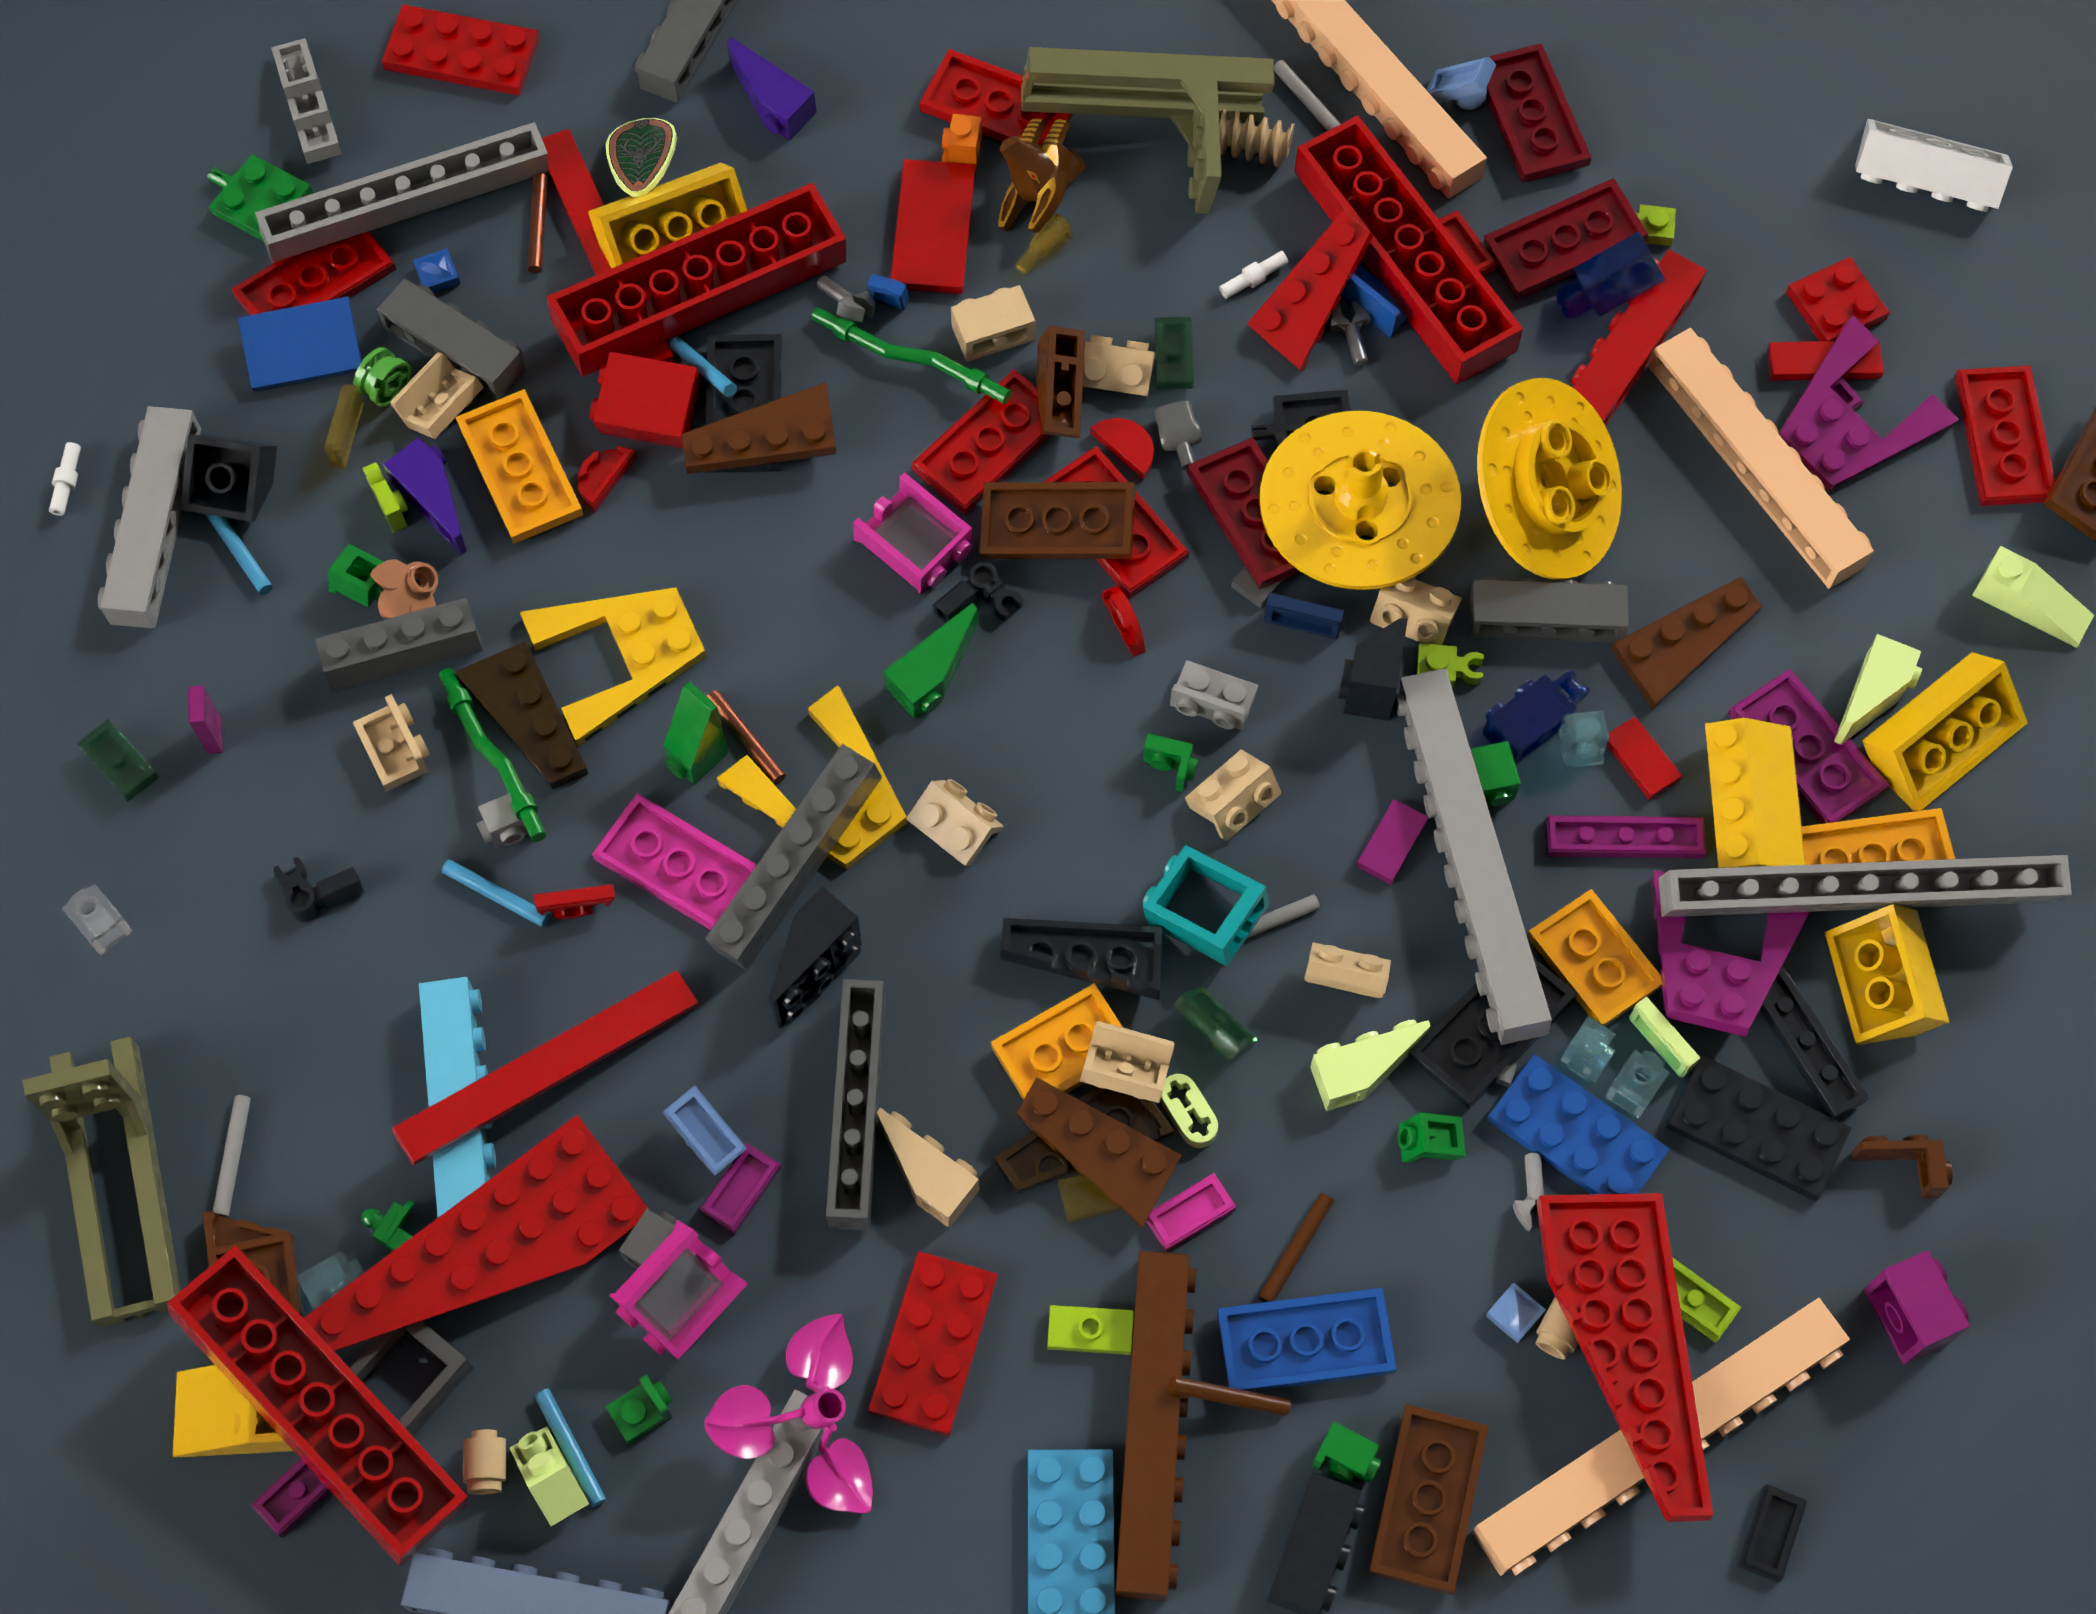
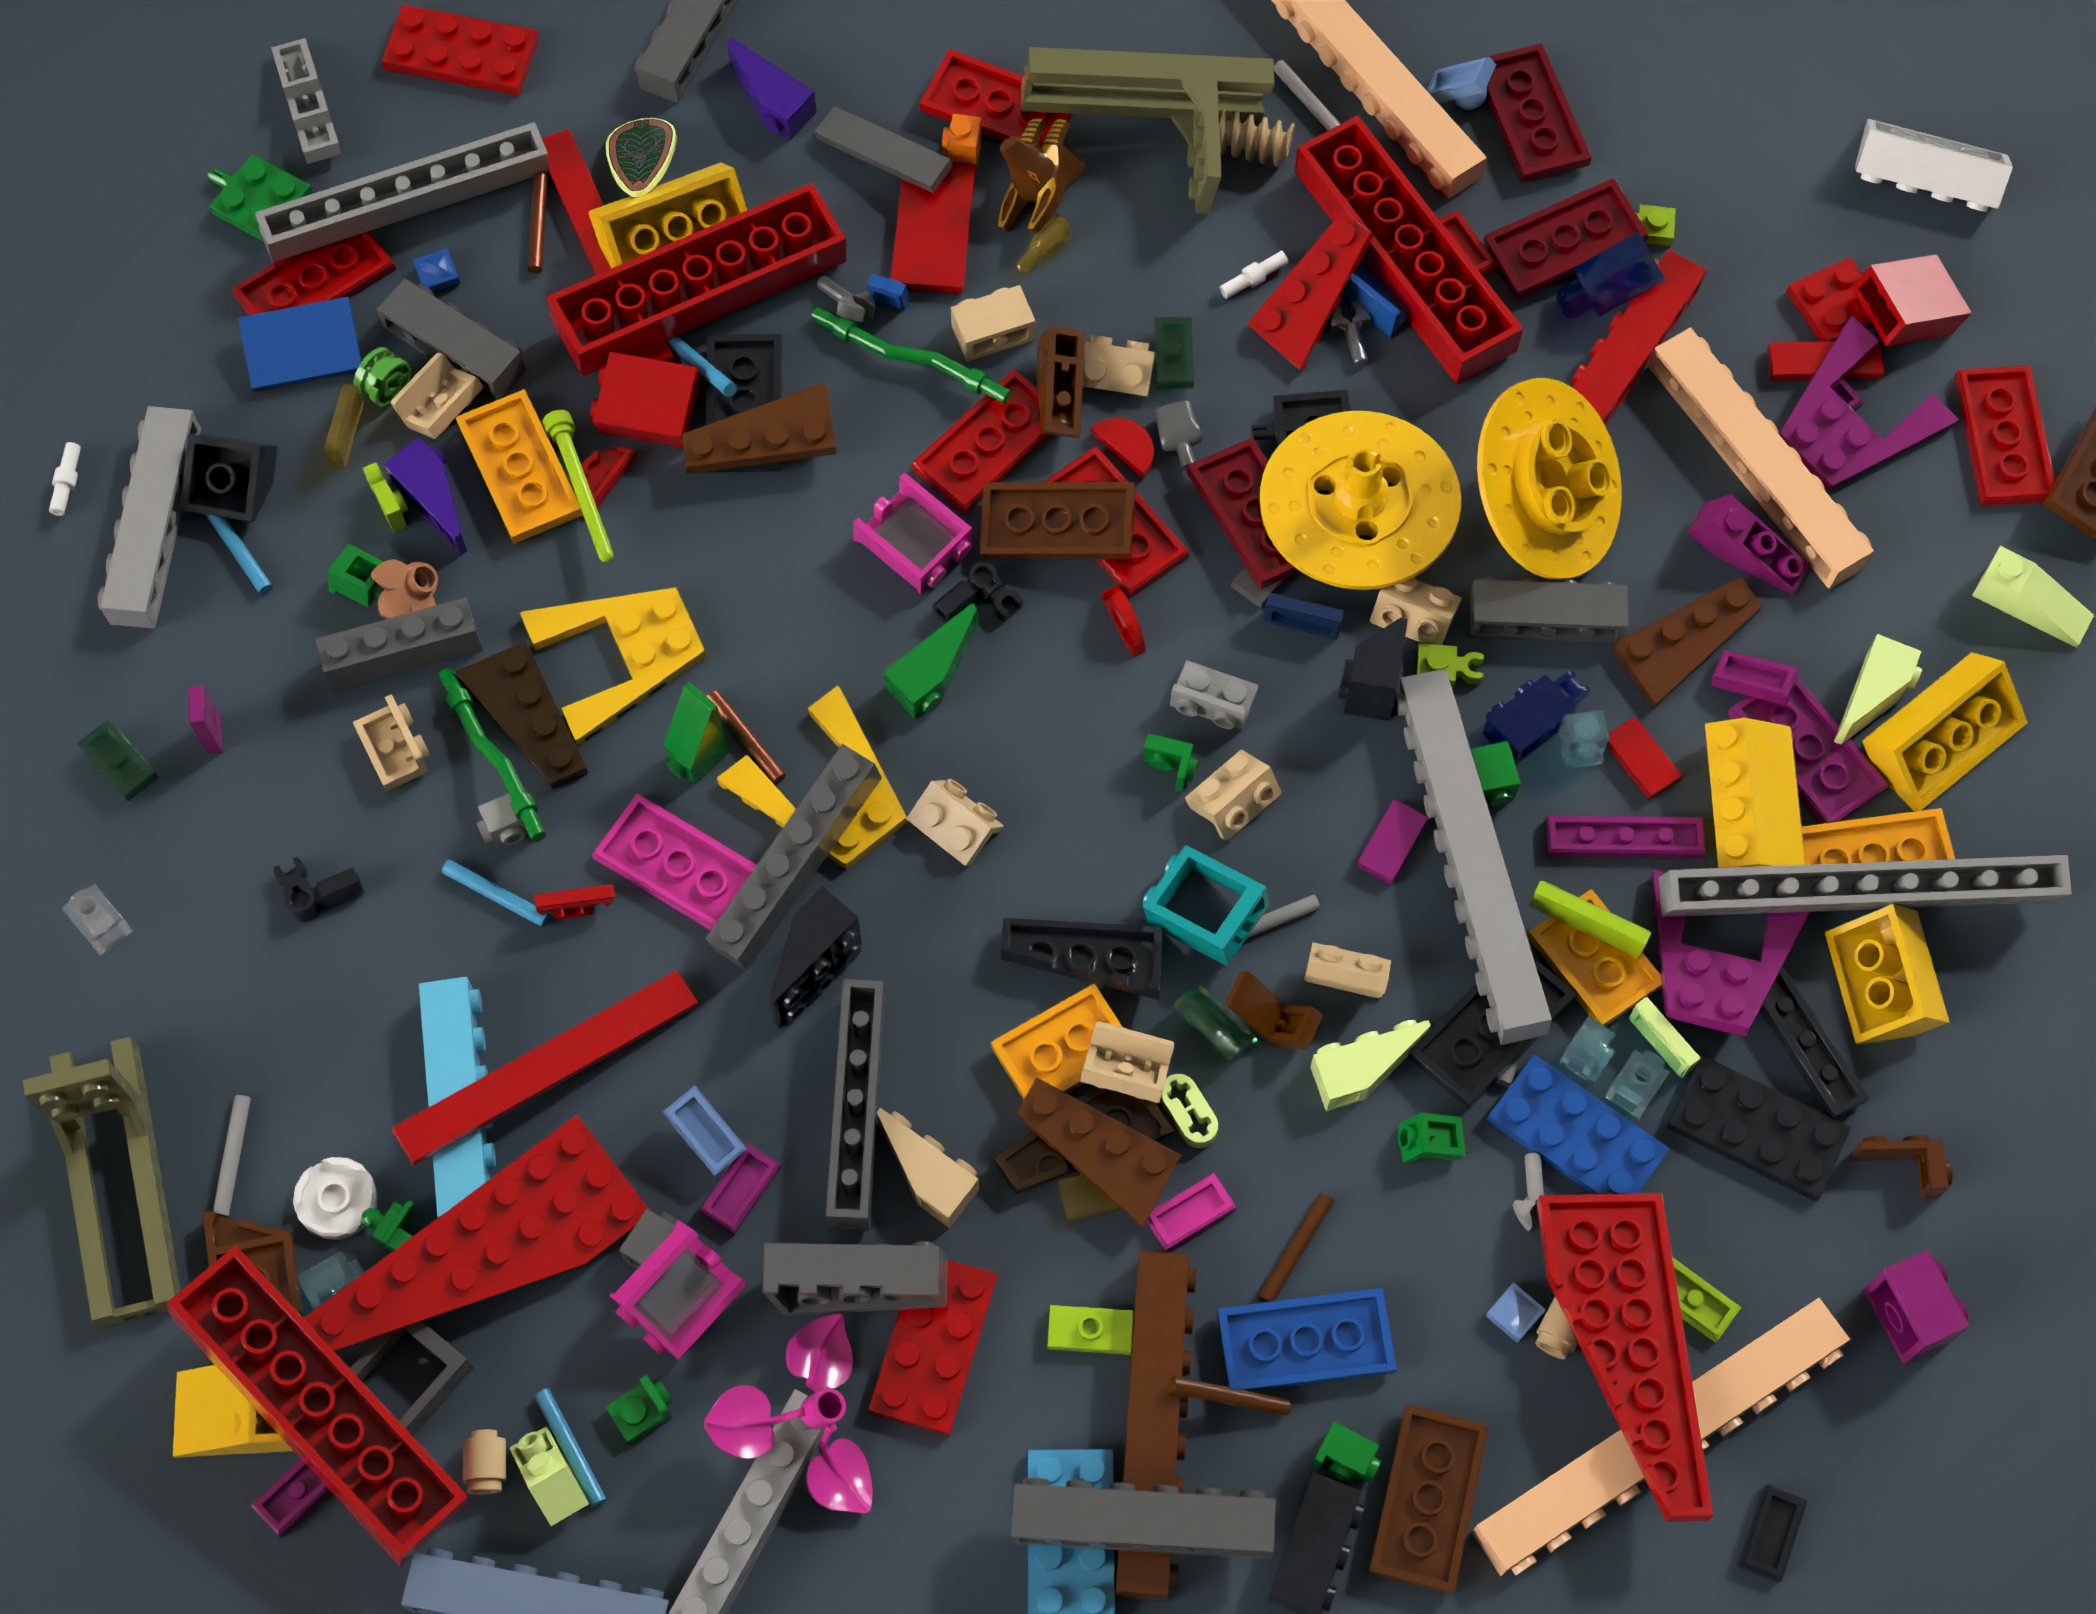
(333, 1198): none -> white tile
(560, 429): none -> lime piece
(854, 1277): none -> dark grey wedge
(883, 149): none -> dark grey tile
(1143, 1519): none -> dark grey brick
(1270, 1017): none -> reddish brown bracket
(1590, 919): none -> lime tile
(1747, 543): none -> magenta slope
(1755, 677): none -> magenta tile
(1911, 300): none -> brick

